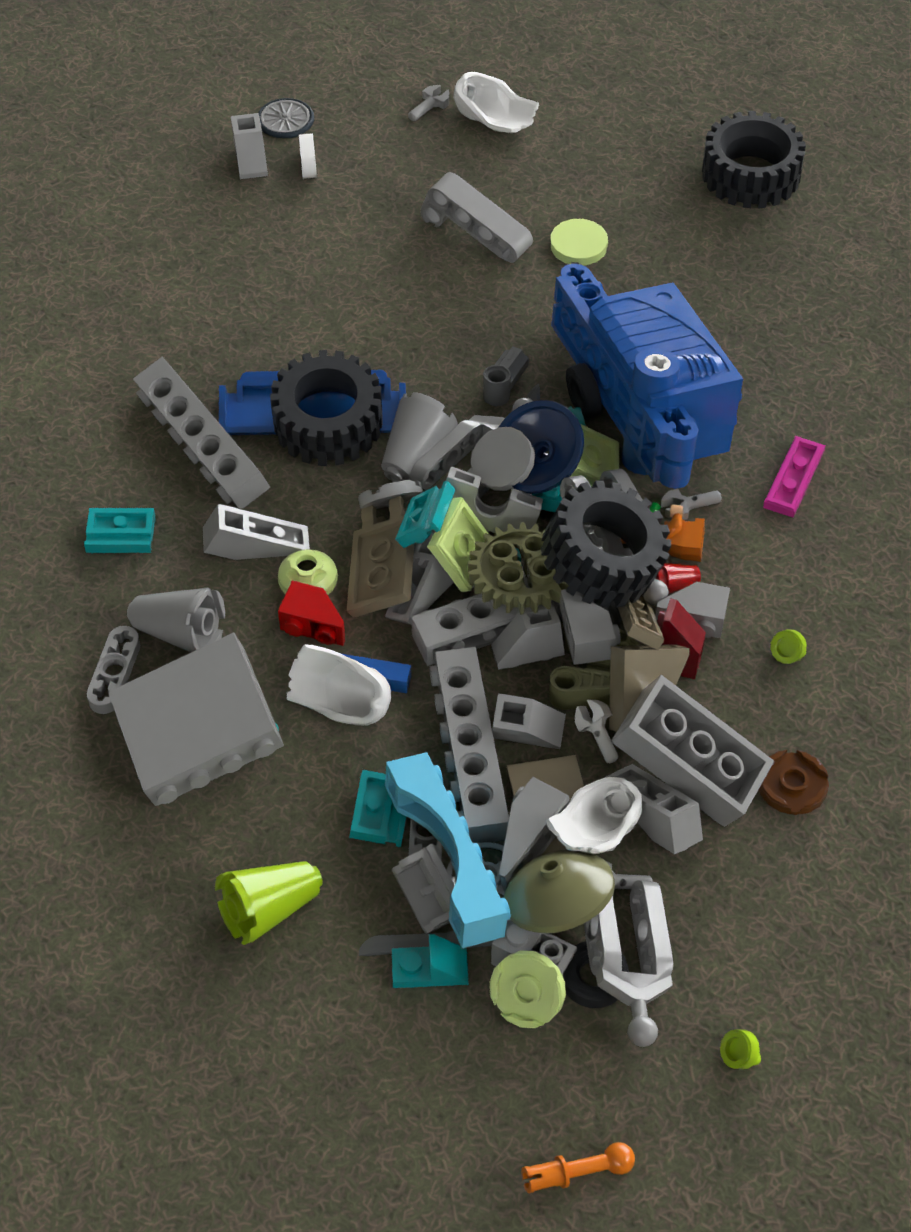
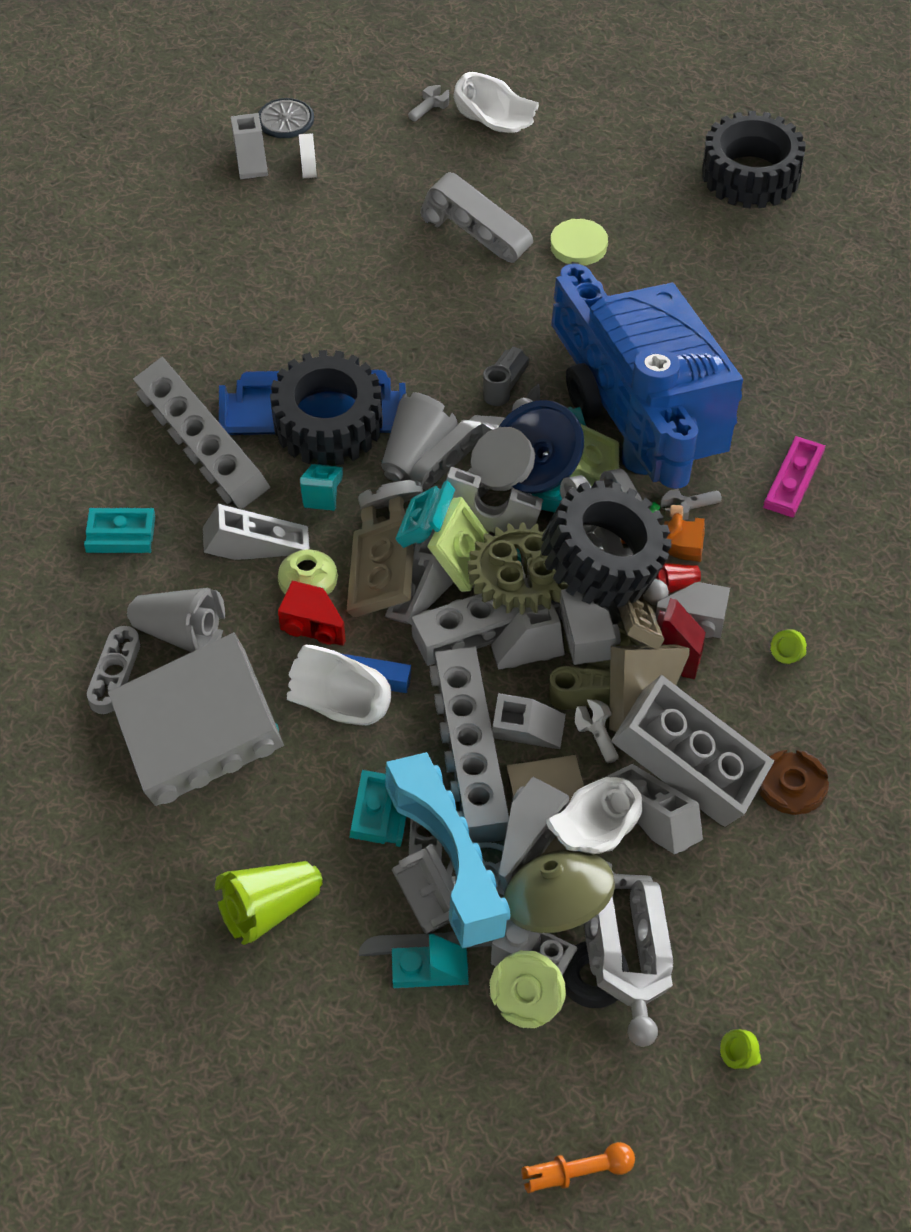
(320, 486): none -> teal slope

